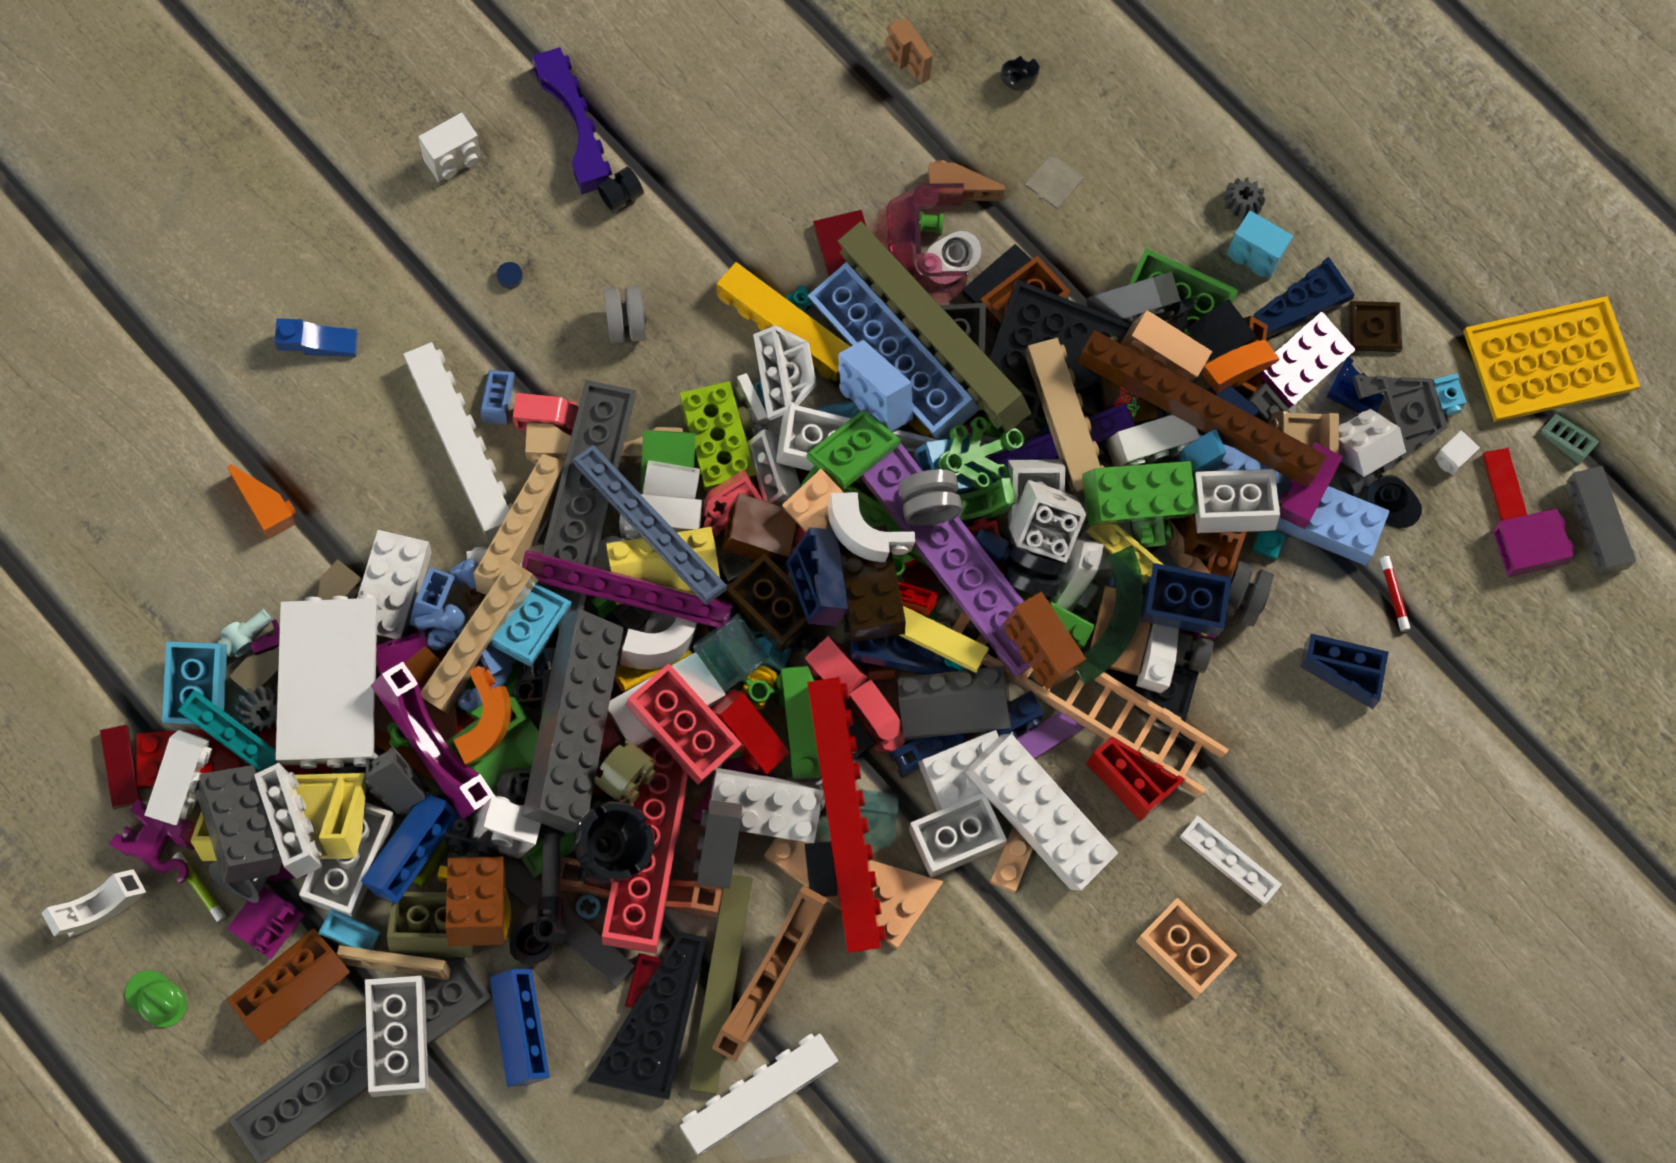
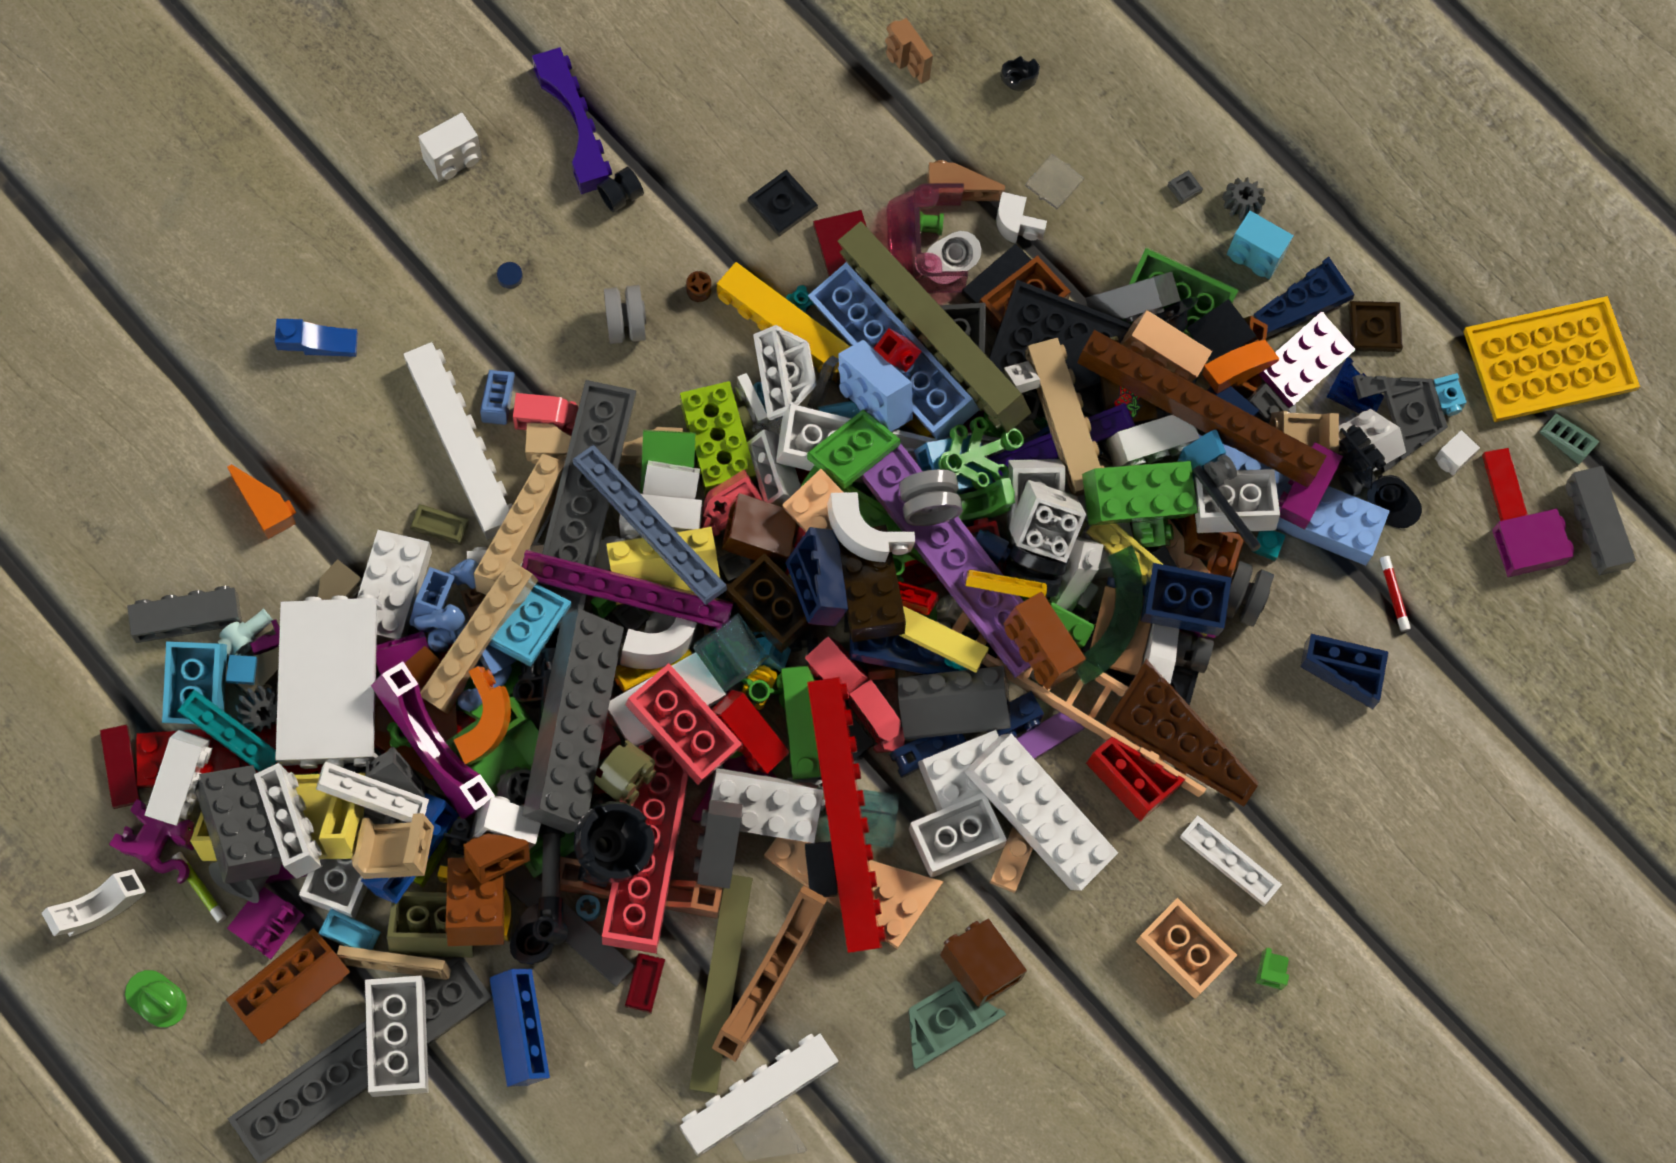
(184, 614): none -> dark grey brick
(241, 669): none -> dark azure tile
(370, 793): none -> white plate
(393, 848): none -> tan panel
(439, 524): none -> olive tile
(495, 855): none -> dark orange slope
(651, 1038): black wing -> none
(698, 280): none -> reddish brown wheel
(782, 203): none -> black tile
(823, 383): none -> clear smoke tile
(897, 350): none -> red brick
(946, 1021): none -> sand green wing
(982, 961): none -> reddish brown brick
(1004, 584): none -> yellow tile
(1012, 222): none -> white brick
(1022, 376): none -> white bracket
(1164, 723): none -> reddish brown wing
(1185, 187): none -> dark grey tile
(1221, 470): none -> dark grey wheel
(1226, 508): none -> black bar
(1272, 970): none -> bright green panel
(1360, 455): none -> black hinge

